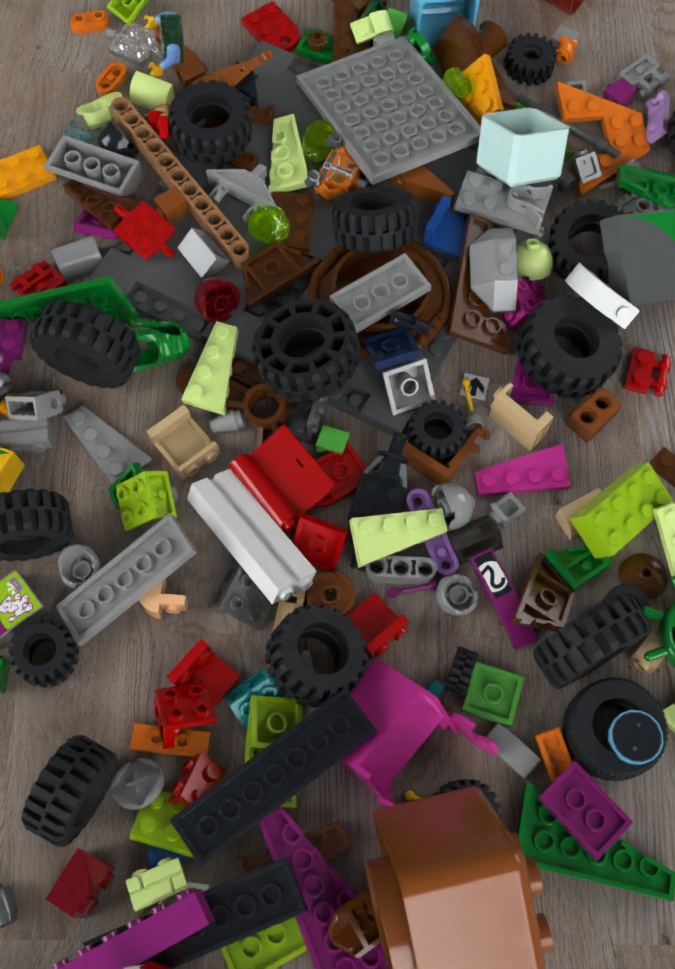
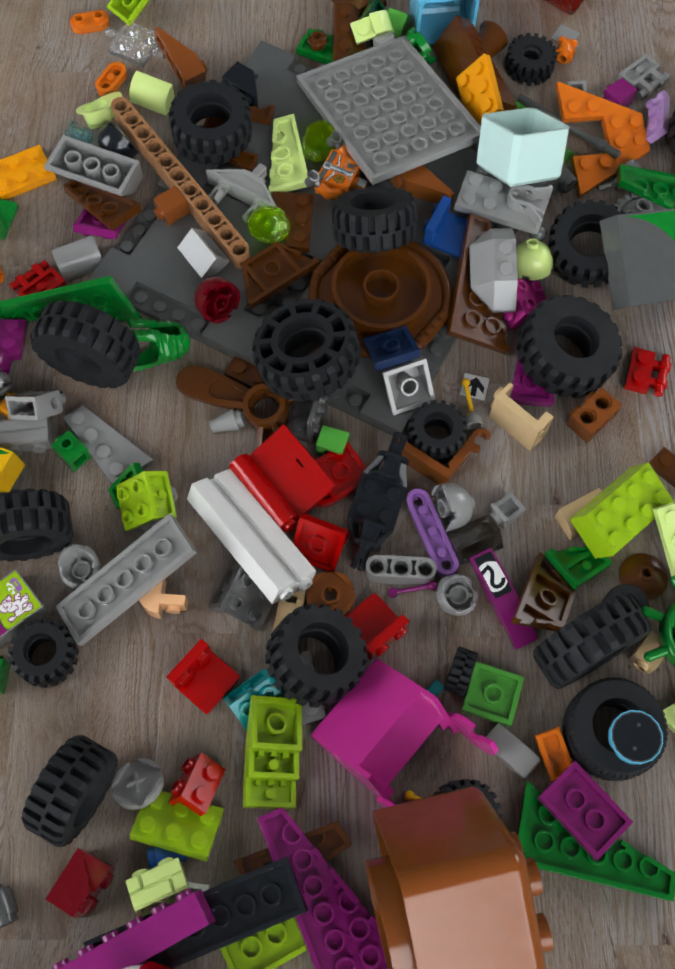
(70, 450): none -> green brick
(144, 230): red plate -> none
(159, 120): red plate -> none
(171, 40): torso -> none
(181, 708): red bracket -> none
(183, 443): tan panel -> none
(186, 744): orange plate -> none
(211, 376): yellowish green wing -> none
(233, 74): dark orange hinge -> none
(272, 26): red plate -> none
(272, 776): black plate -> none
(355, 926): reddish brown slope -> none
(381, 292): light grey plate -> none
(390, 533): yellowish green wing -> none
(409, 323): black axle -> none
(457, 82): clear neon green brick -> none
(527, 474): dark pink wing -> none
(586, 165): light grey bracket -> none
(601, 296): white arch -> none

